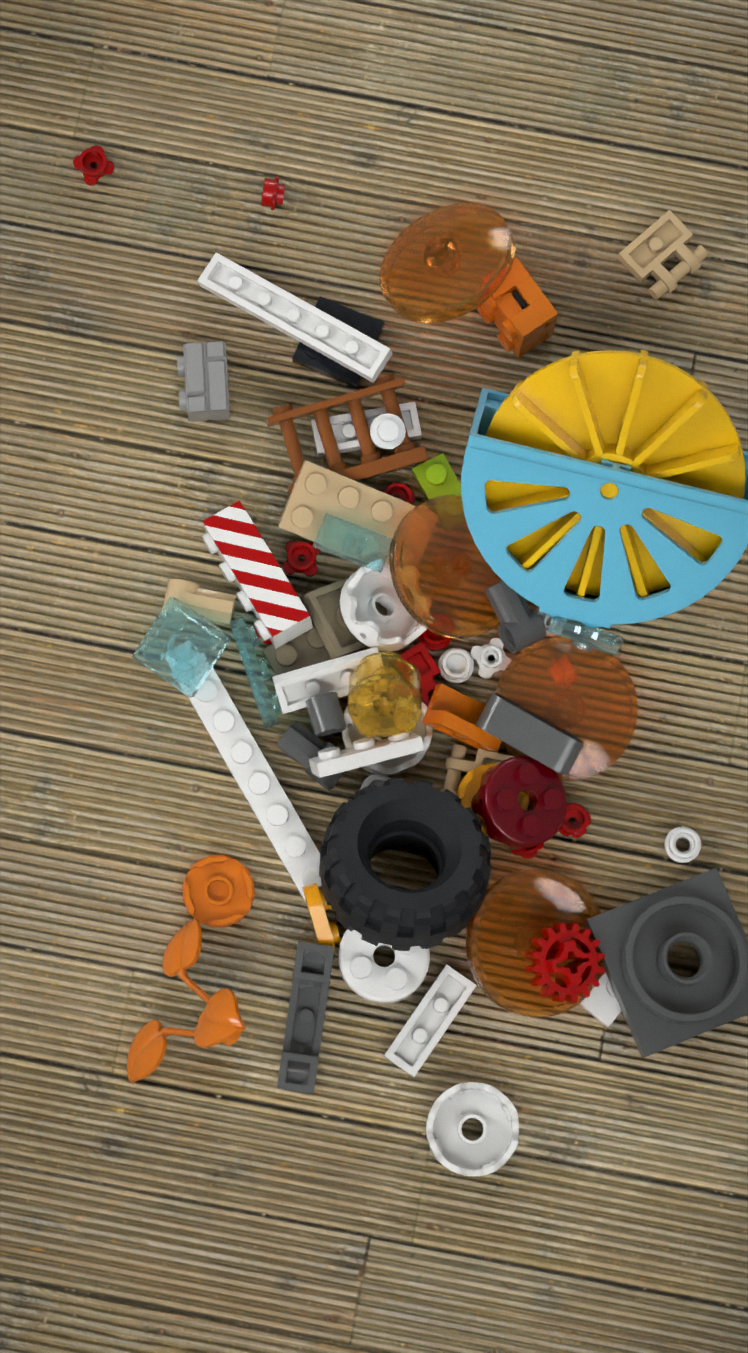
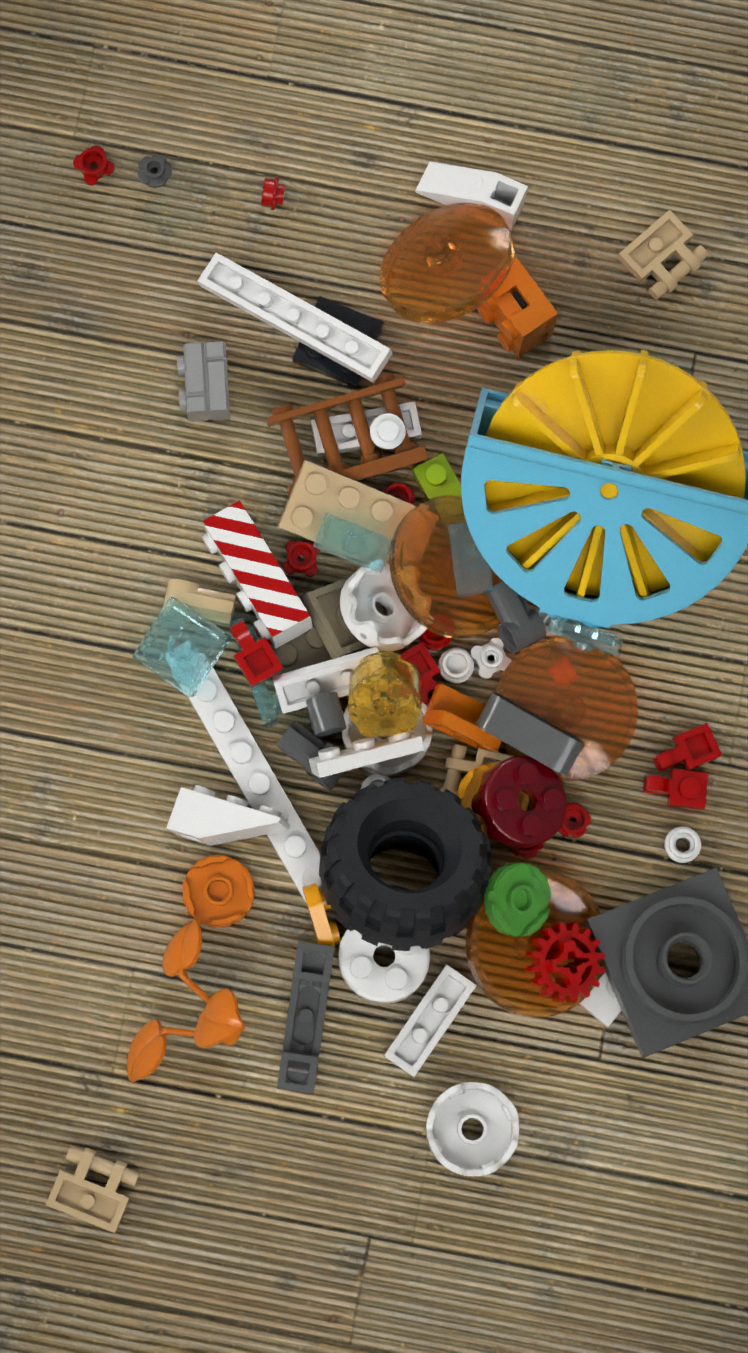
(88, 1200): none -> tan plate
(156, 179): none -> dark grey plate
(217, 821): none -> white slope
(256, 658): none -> red plate
(466, 185): none -> white slope
(471, 570): none -> clear light blue plate
(517, 899): none -> bright green tile
(683, 788): none -> red plate
(692, 748): none -> red plate

